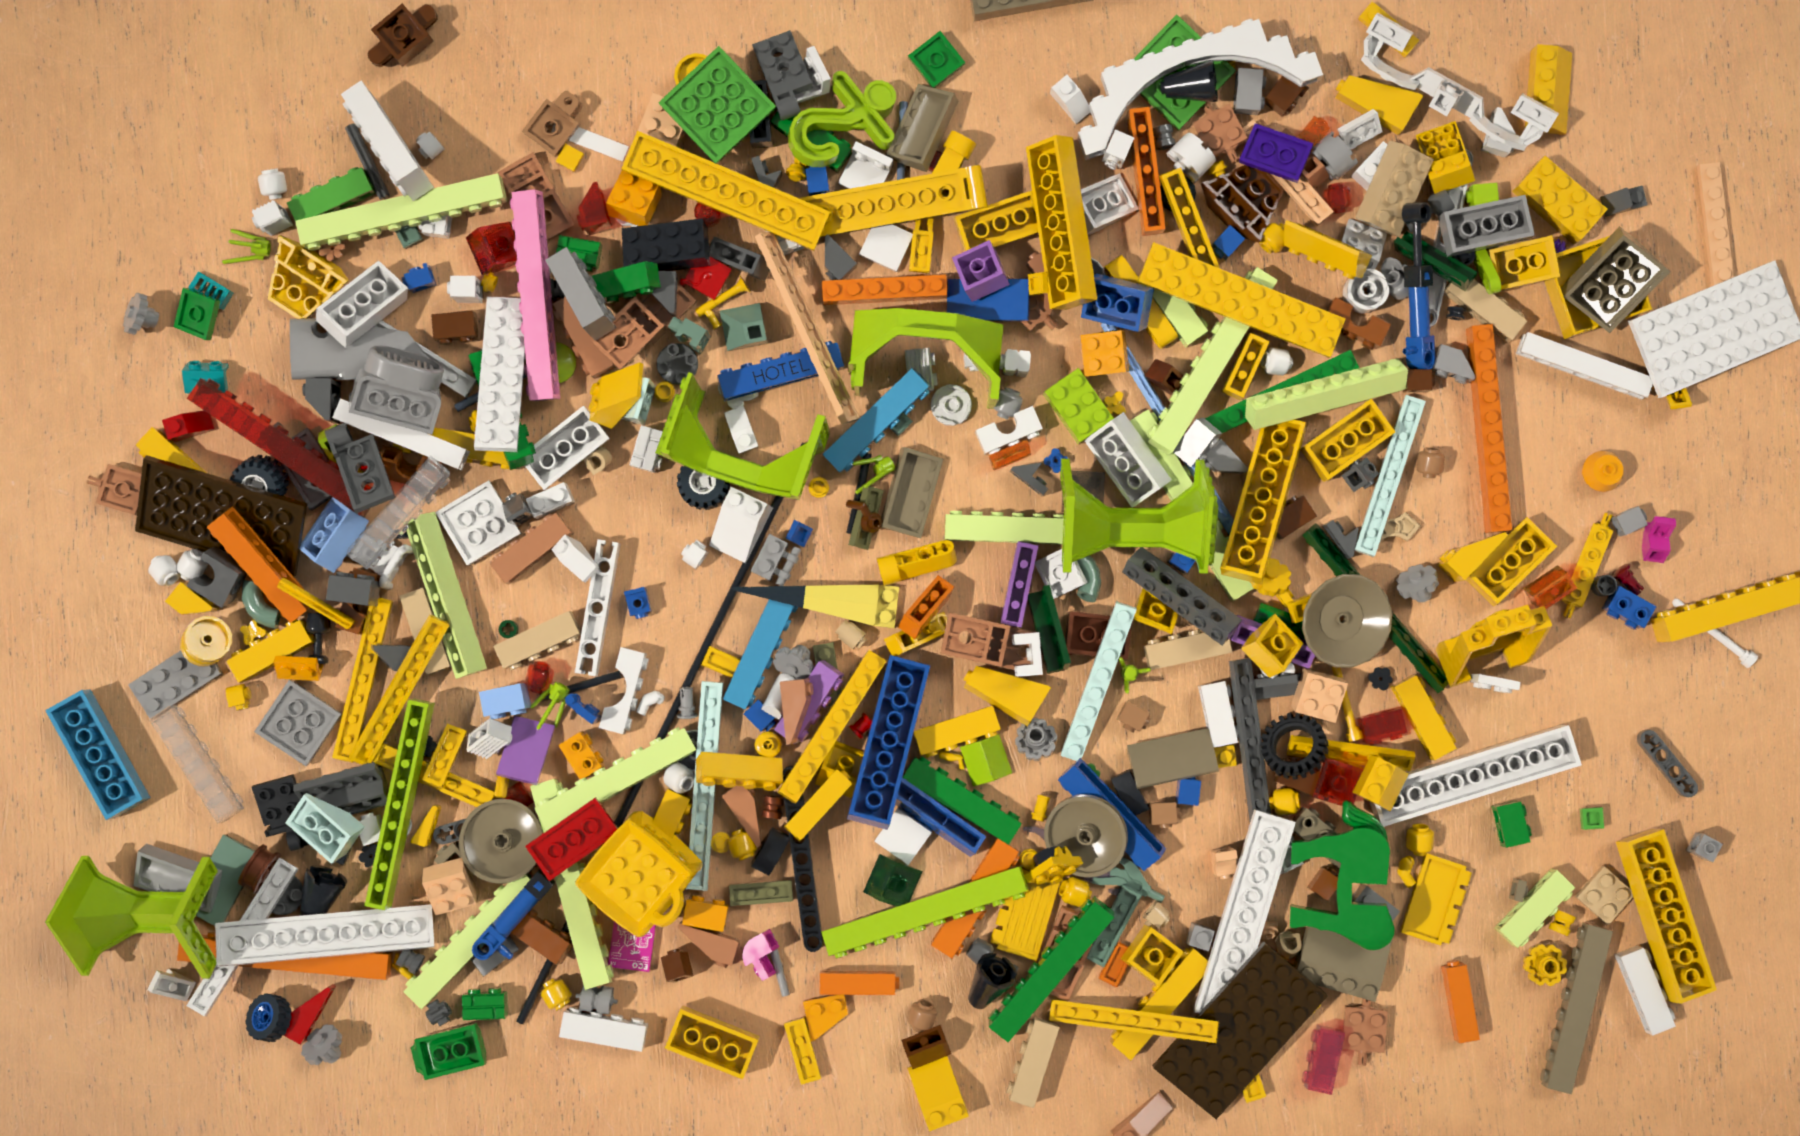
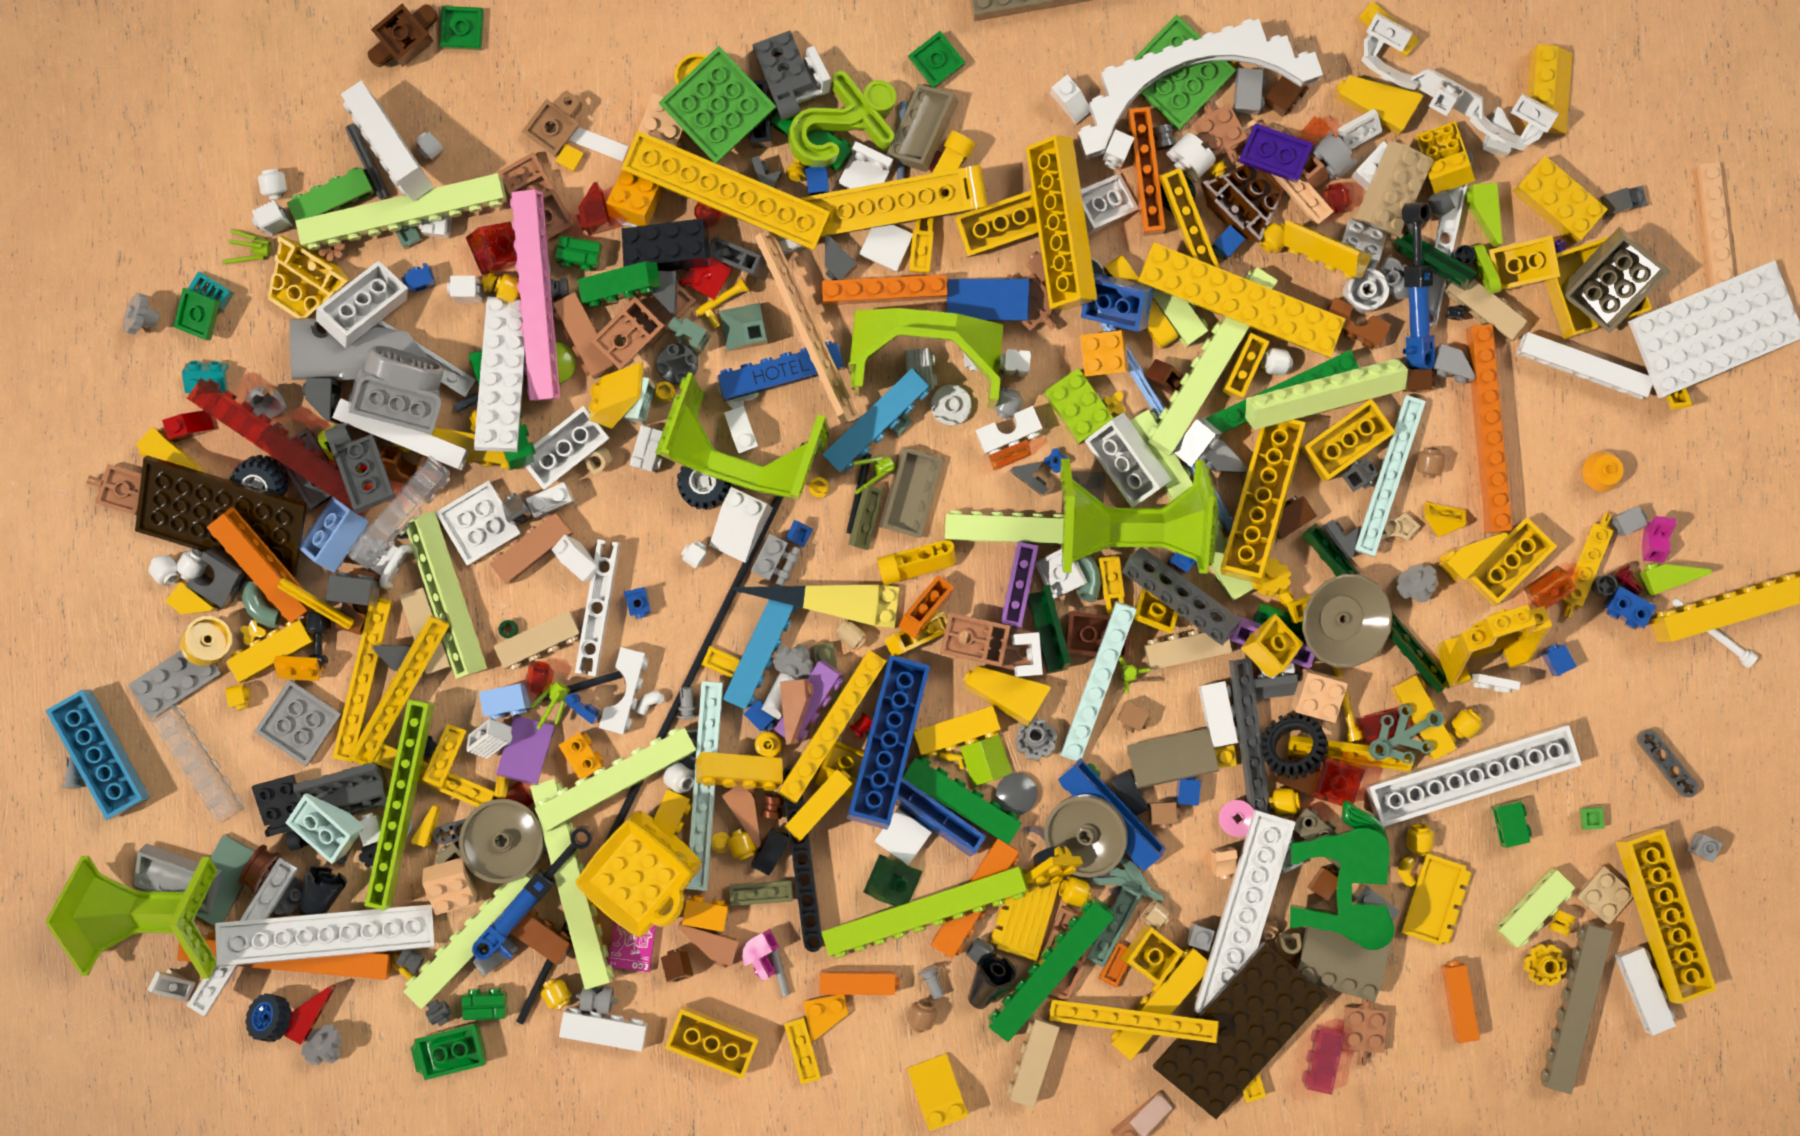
(72, 775): none -> light grey pin
(266, 401): none -> light grey hair
(454, 326): reddish brown brick -> none
(461, 28): none -> green tile
(507, 289): none -> yellow head
(572, 838): red plate -> none
(581, 293): light grey brick -> none
(870, 521): reddish brown plate -> none
(926, 1047): reddish brown brick -> none
(932, 981): none -> light grey pin
(980, 271): medium lavender brick -> none
(1016, 793): none -> dark grey dish
(1026, 858): yellow plate -> none
(1038, 283): yellow tile -> none
(1040, 808): yellow pin -> none
(1111, 580): none -> yellow hinge
(1193, 83): black cone -> none
(1230, 824): none -> bright pink piece
(1380, 782): yellow slope -> none
(1382, 684): black plant -> none
(1403, 736): none -> sand green plant
(1444, 518): none -> yellow slope
(1467, 723): none -> yellow head
(1486, 225): light grey brick -> none
(1518, 890): dark tan plate -> none
(1558, 659): none -> blue brick
(1664, 577): none -> lime slope

